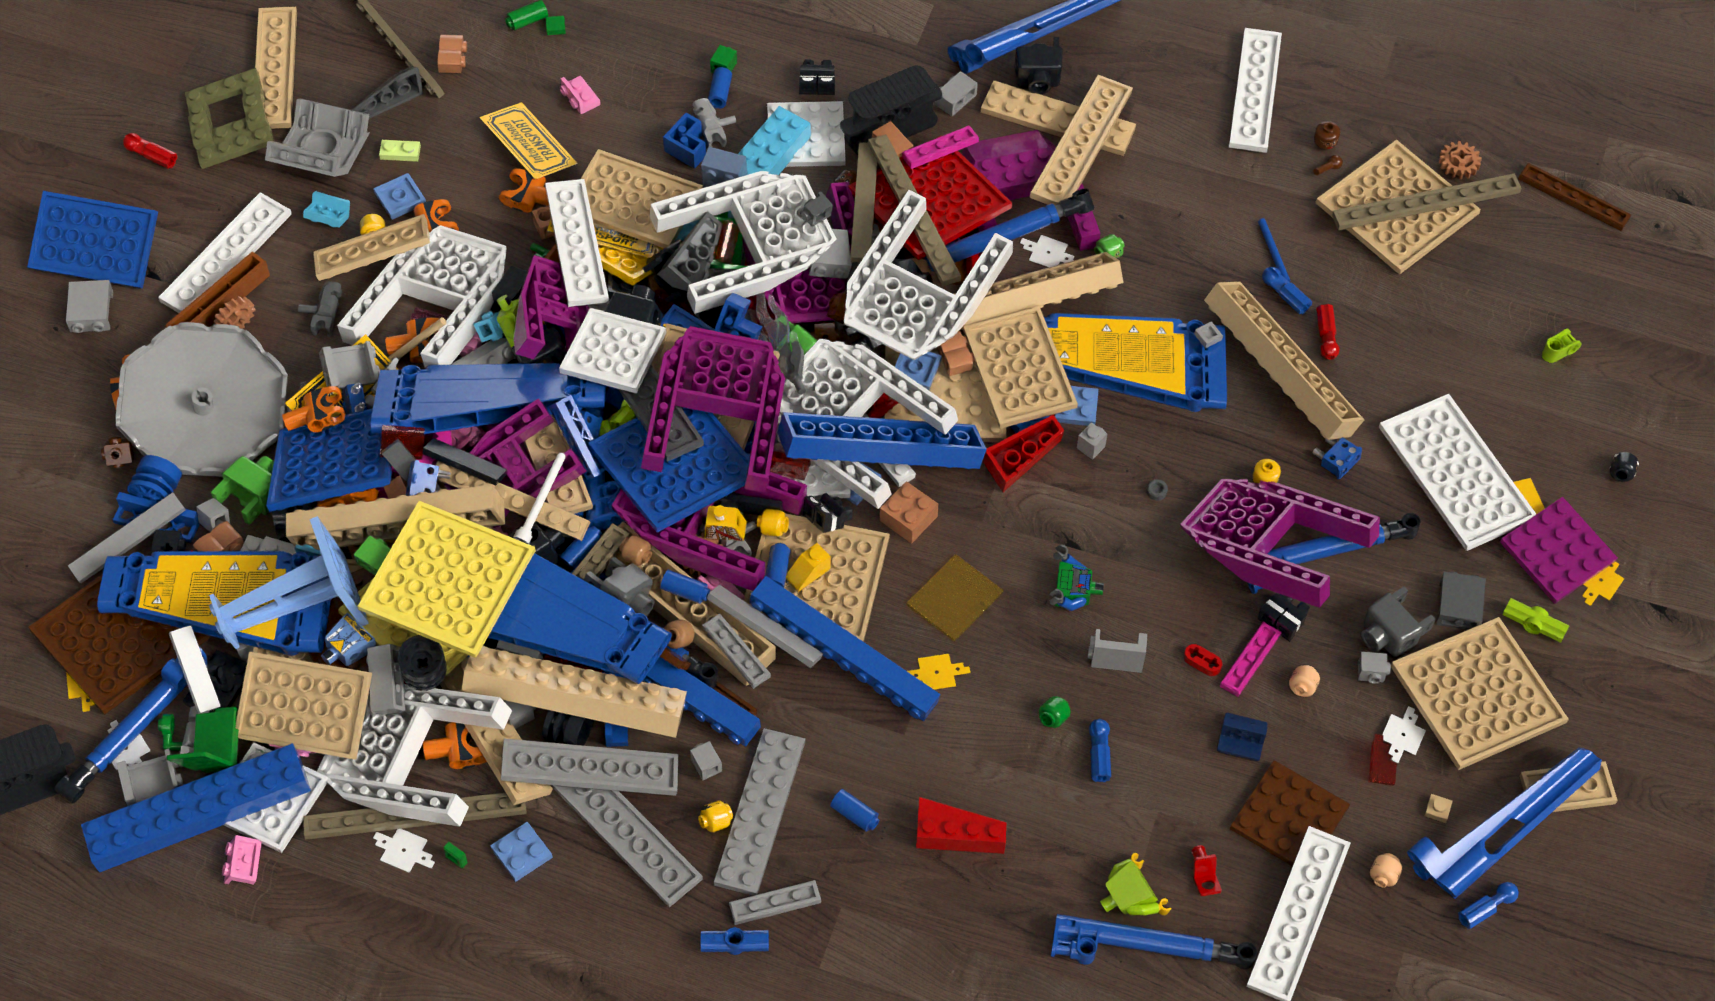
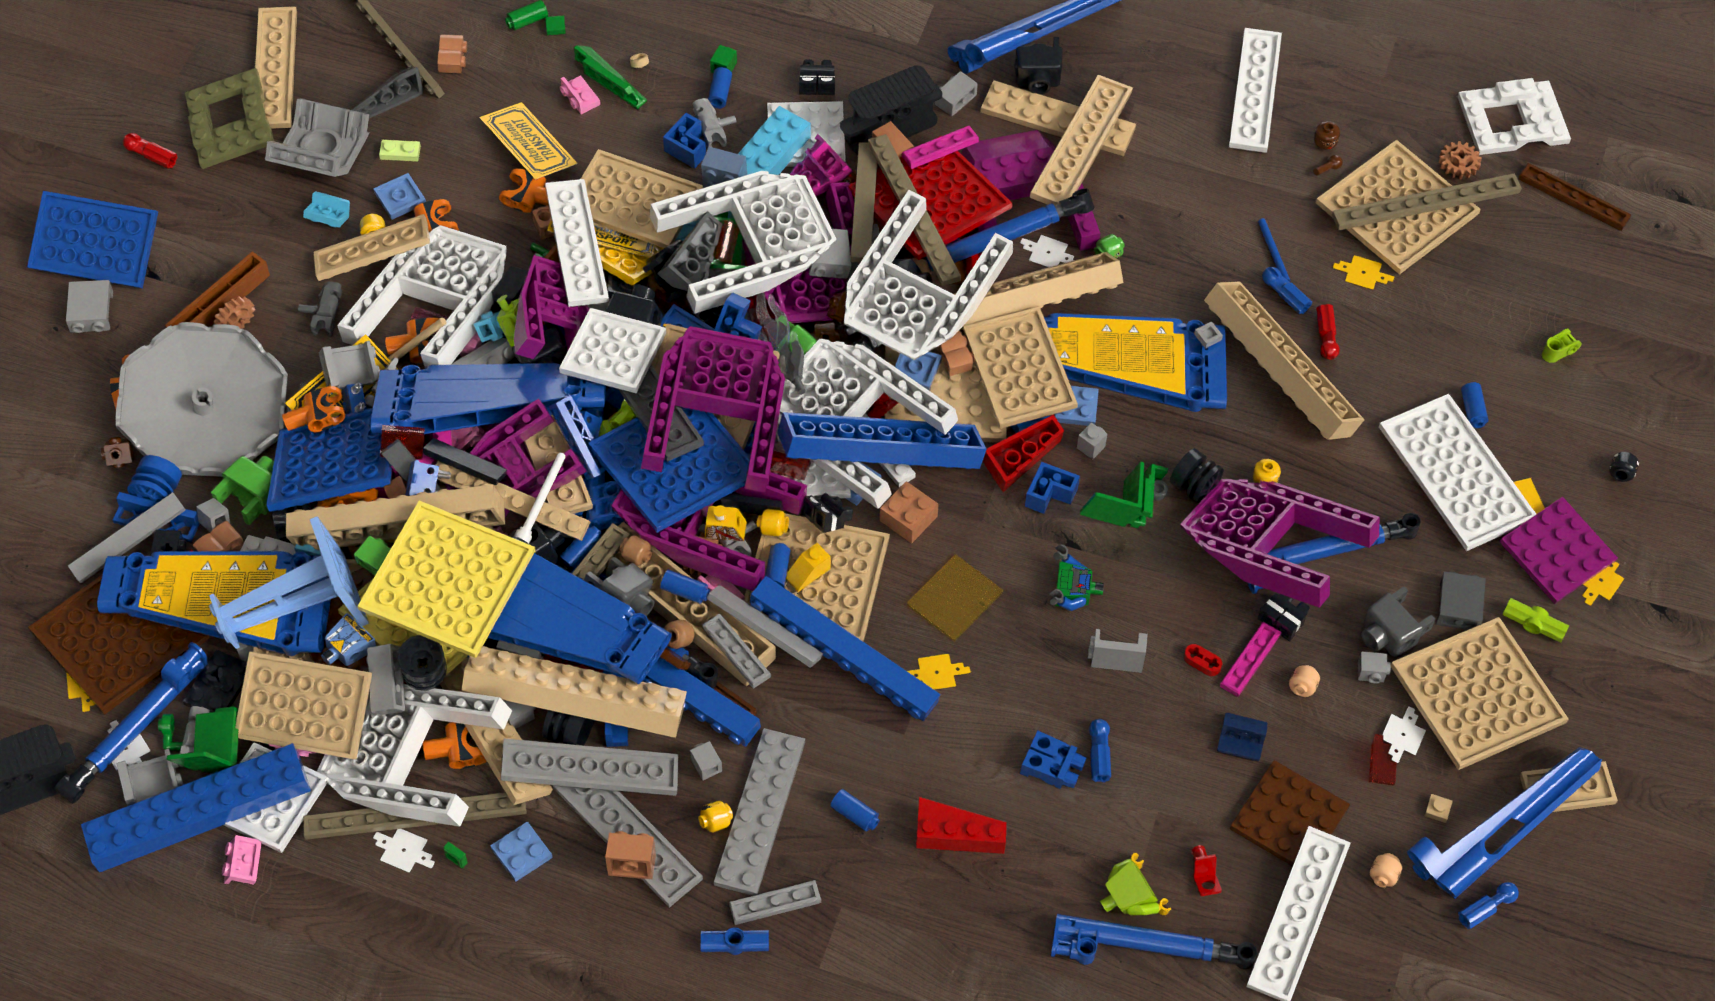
(194, 669): white tile -> none
(231, 246): white plate -> none
(607, 76): none -> green wedge
(630, 855): none -> nougat brick
(639, 60): none -> tan tile
(816, 209): dark grey brick -> none
(822, 166): none -> dark pink wedge
(1051, 483): none -> blue brick
(1051, 760): none -> blue hips
(1054, 712): green head -> none
(1136, 501): none -> green piece
(1196, 475): none -> black wheel
(1340, 457): blue piece -> none
(1371, 270): none -> yellow piece
(1474, 404): none -> blue brick
(1537, 108): none -> white piece

